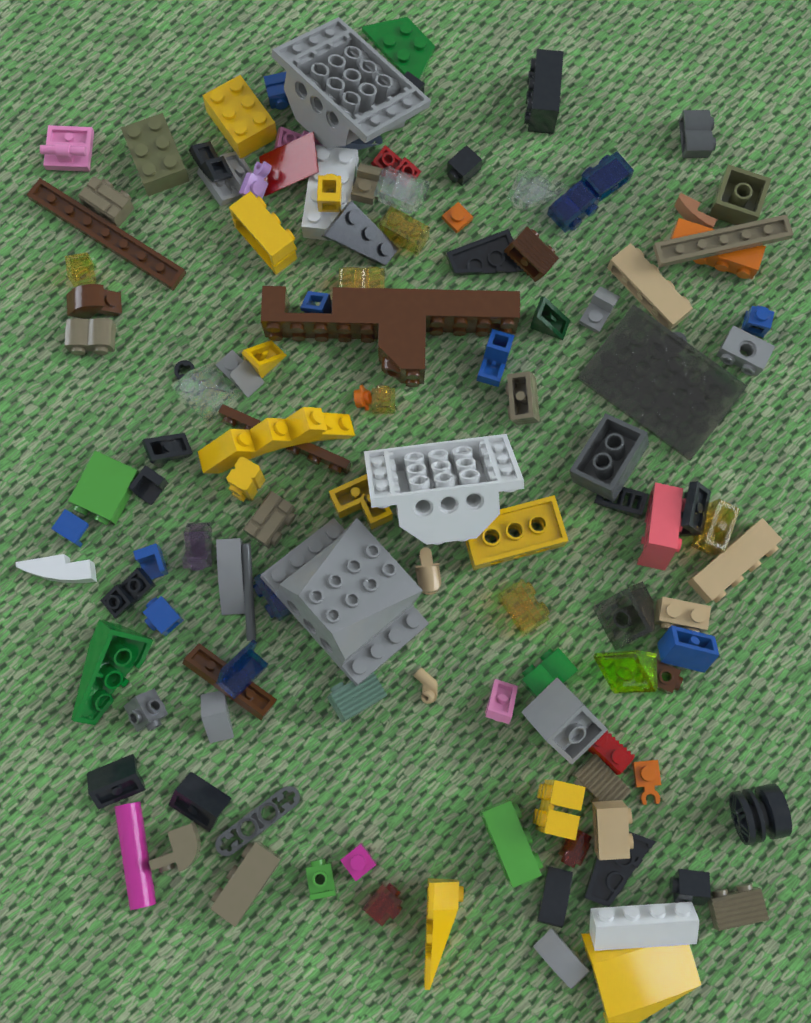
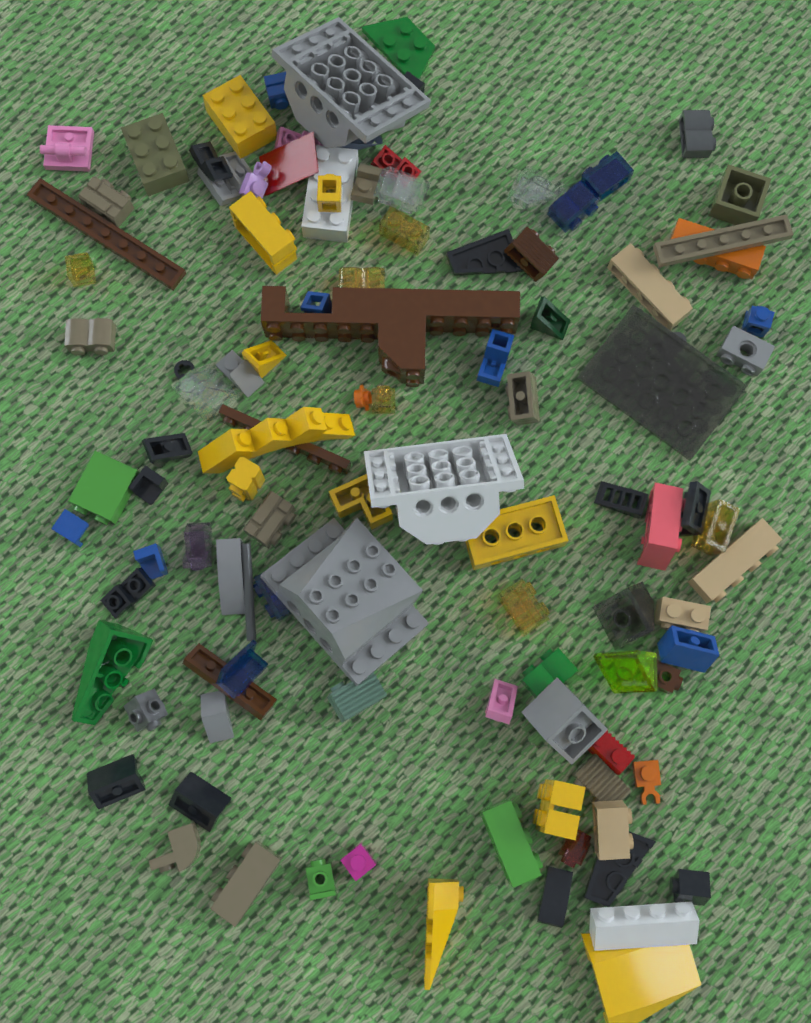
(60, 569): white slope -> none
(90, 299): reddish brown brick -> none
(135, 855): dark pink brick -> none
(161, 616): blue brick -> none
(257, 819): dark grey beam -> none
(357, 232): wing -> none
(384, 903): clear red brick -> none
(428, 573): tan arm -> none
(429, 686): tan arm -> none
(457, 217): orange plate -> none
(463, 166): black brick -> none
(544, 91): black brick -> none
(561, 958): light grey slope -> none
(599, 309): light grey slope -> none
(609, 457): dark grey brick -> none
(688, 210): nougat slope -> none
(737, 907): dark tan brick -> none
(760, 814): black wheel -> none

